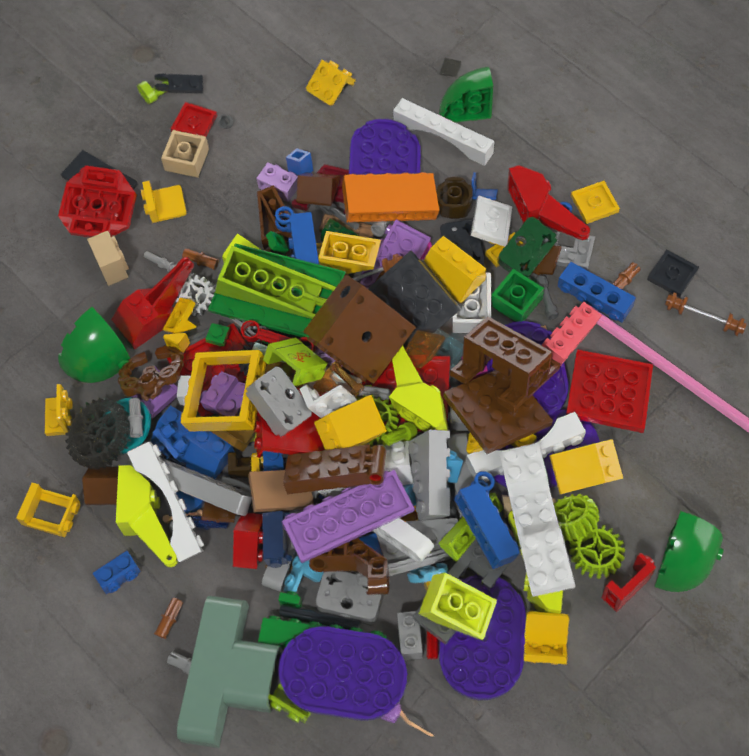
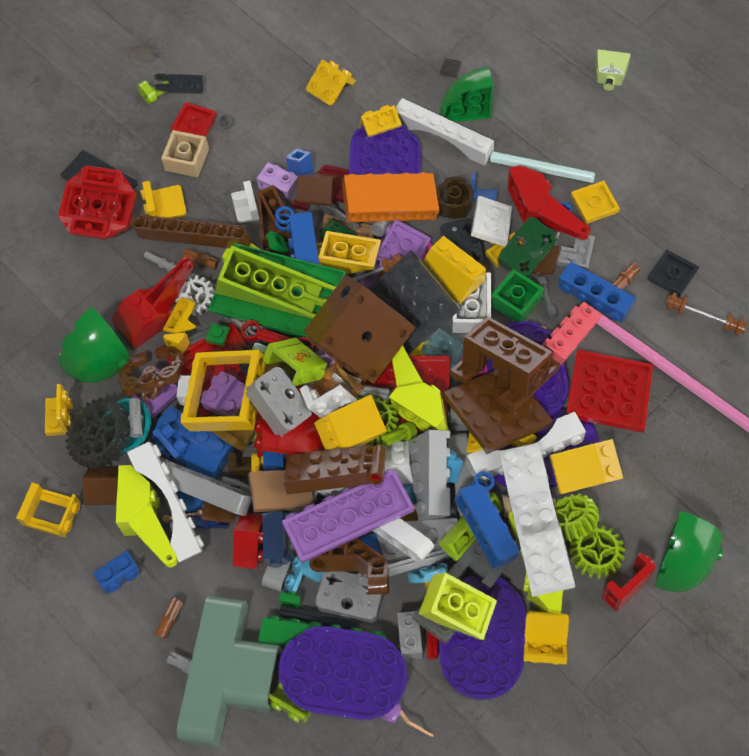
(109, 257): tan brick -> none
(190, 231): none -> reddish brown beam
(245, 204): none -> white panel
(380, 121): none -> yellow bracket
(423, 347): clear orange slope -> none
(543, 167): none -> light aqua axle
(611, 68): none -> yellowish green torso

